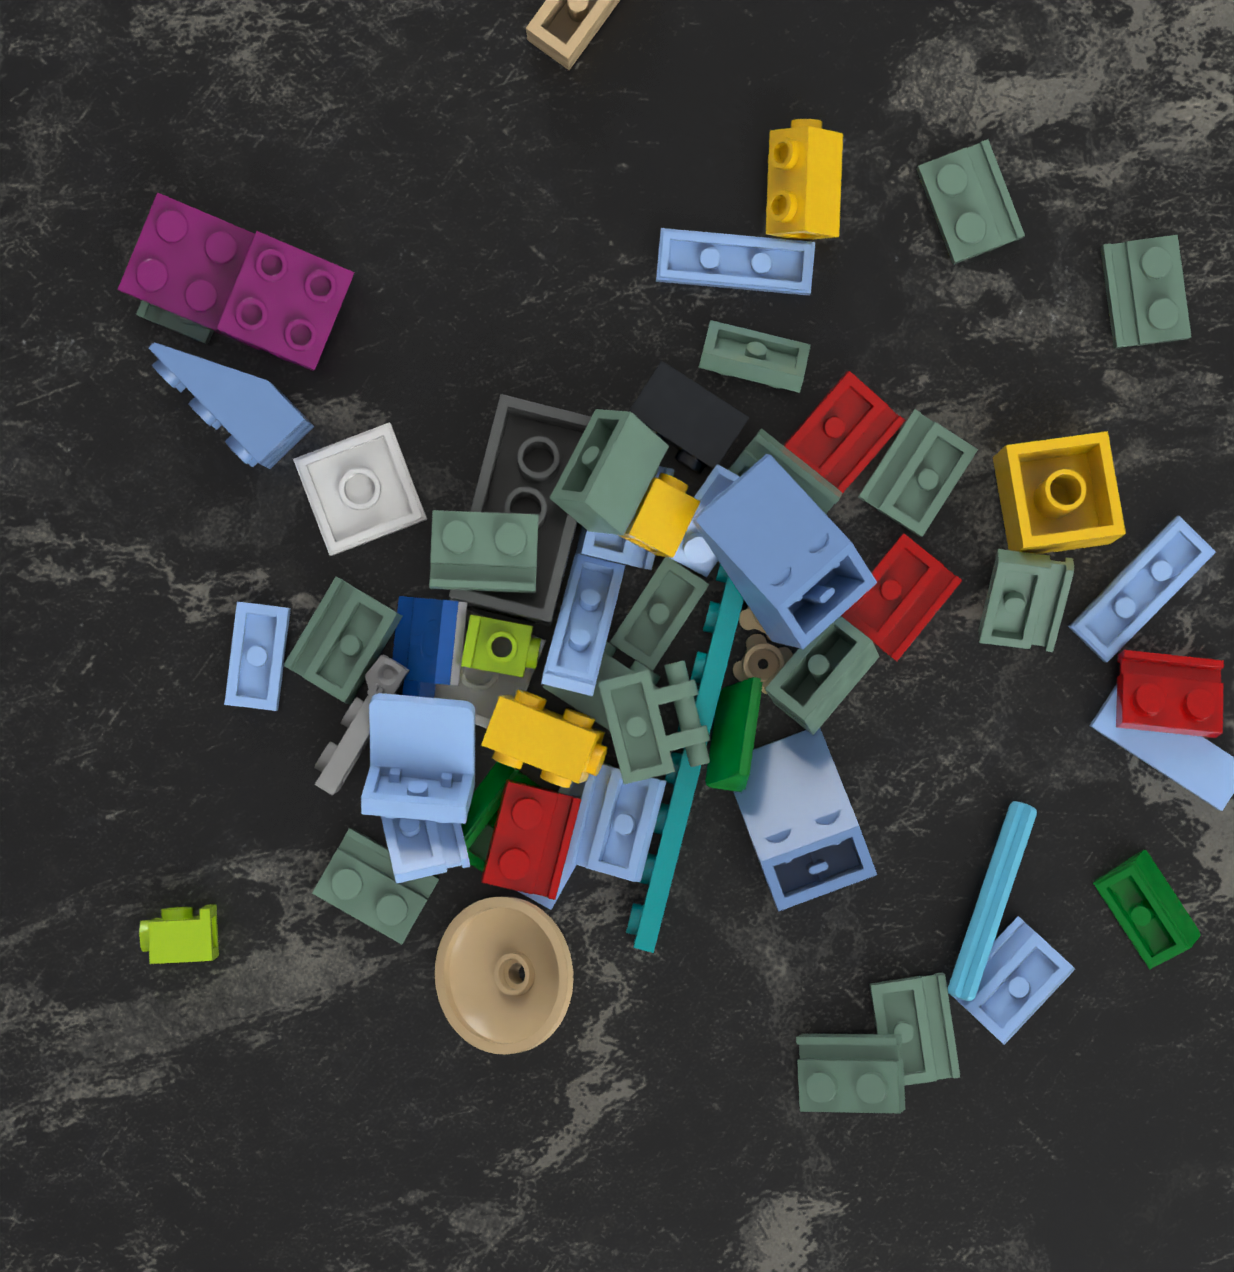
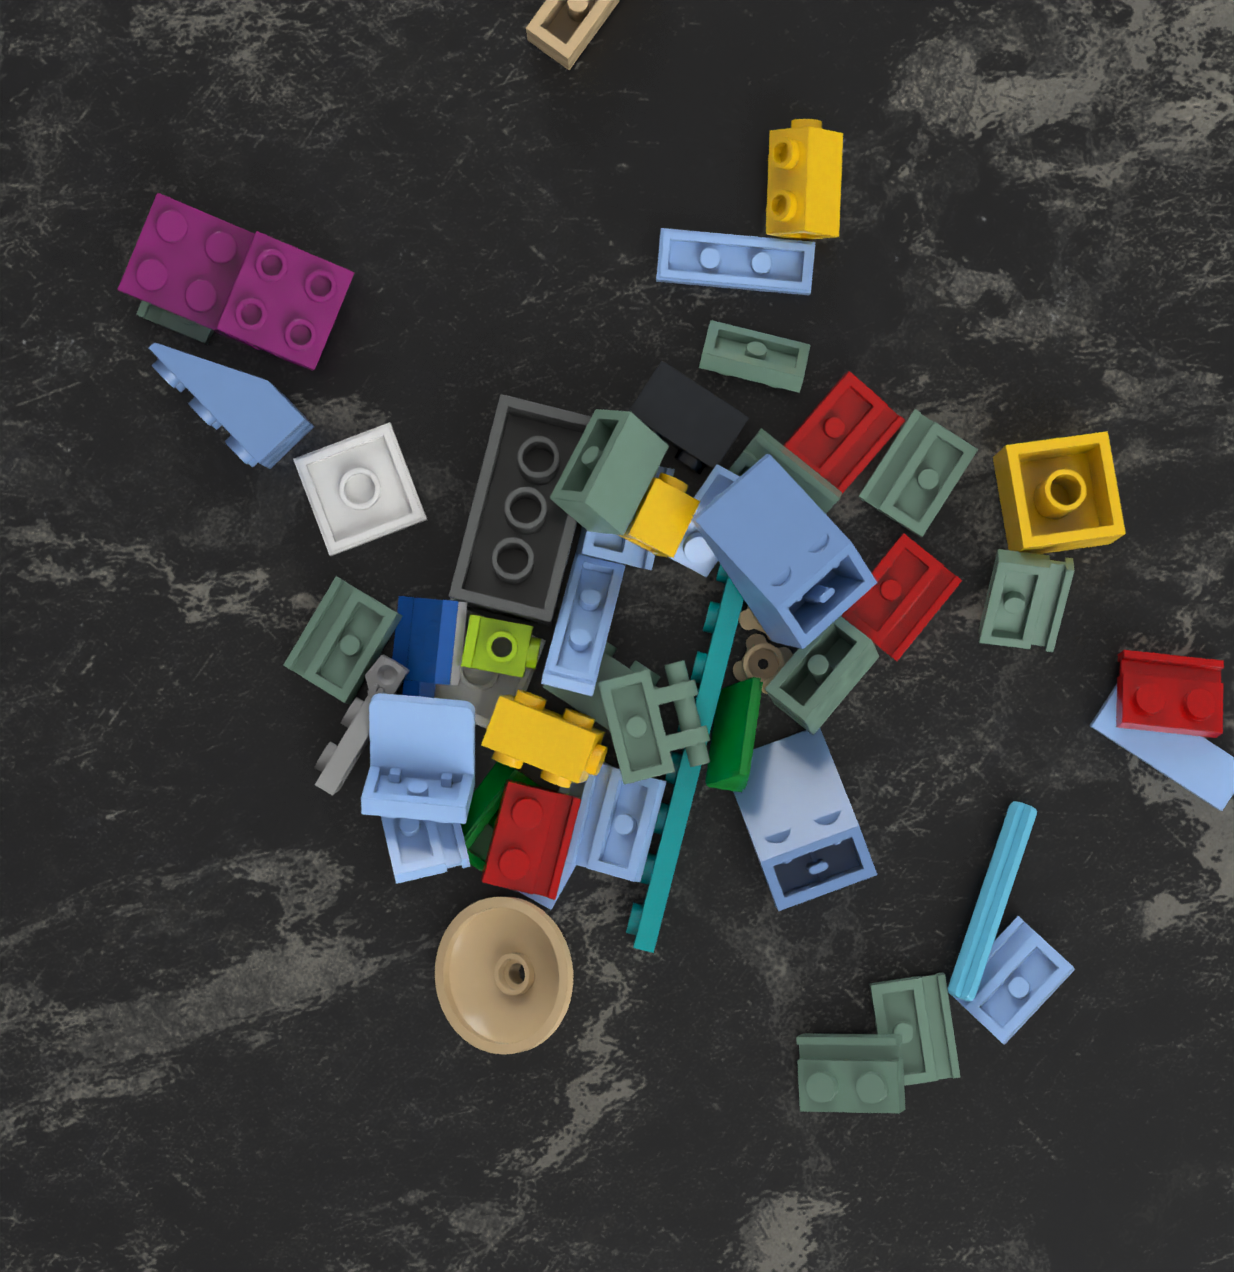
(181, 935): lime brick -> none
(257, 656): light blue plate -> none
(365, 887): sand green plate -> none
(484, 551): sand green plate -> none
(659, 613): sand green plate -> none
(970, 201): sand green plate -> none
(1141, 589): light blue tile -> none
(1145, 291): sand green plate -> none
(1148, 909): green slope -> none

